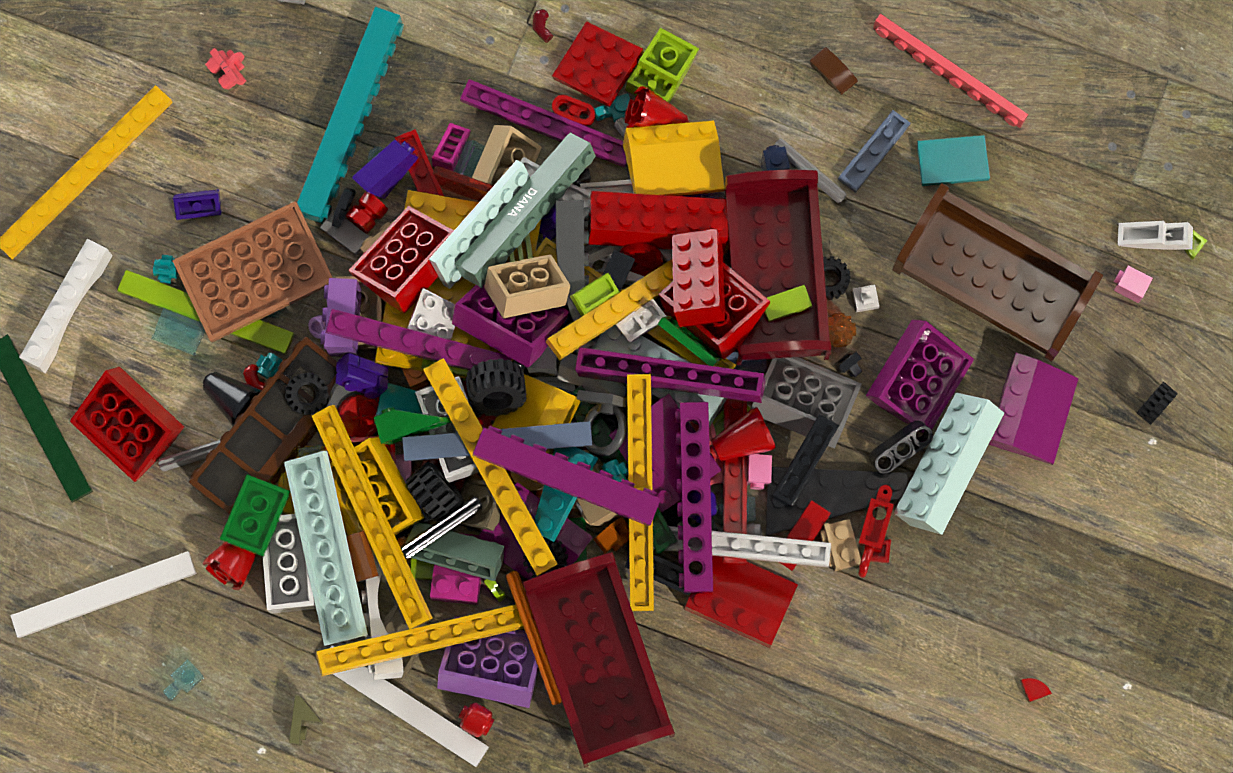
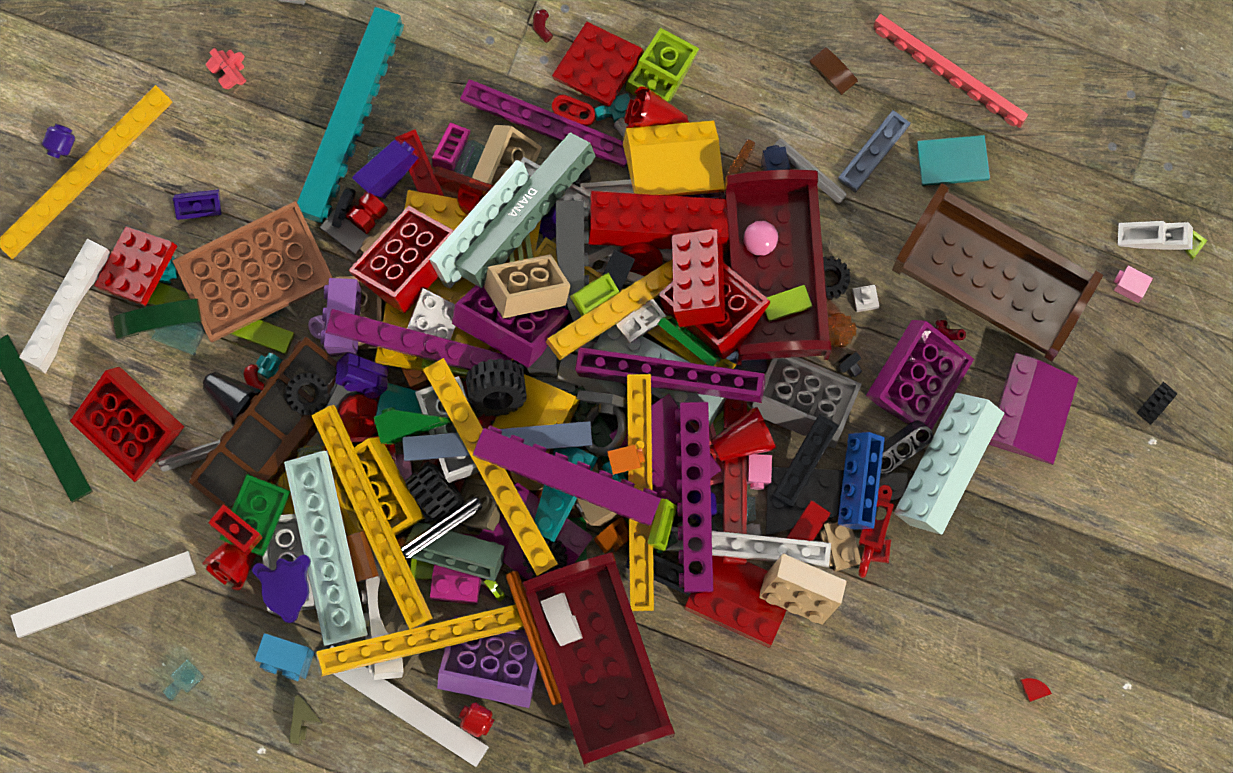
(58, 140): none -> dark purple head
(135, 266): none -> red plate
(156, 317): none -> dark green slope
(235, 530): none -> red brick
(284, 656): none -> dark azure brick
(285, 587): none -> dark purple tile
(467, 200): none -> red tile
(561, 620): none -> white slope
(626, 458): none -> orange brick
(662, 524): none -> lime tile
(741, 158): none -> clear orange tile
(760, 238): none -> bright pink hair
(802, 589): none -> tan brick
(861, 480): none -> blue brick
(952, 334): none -> dark red arm

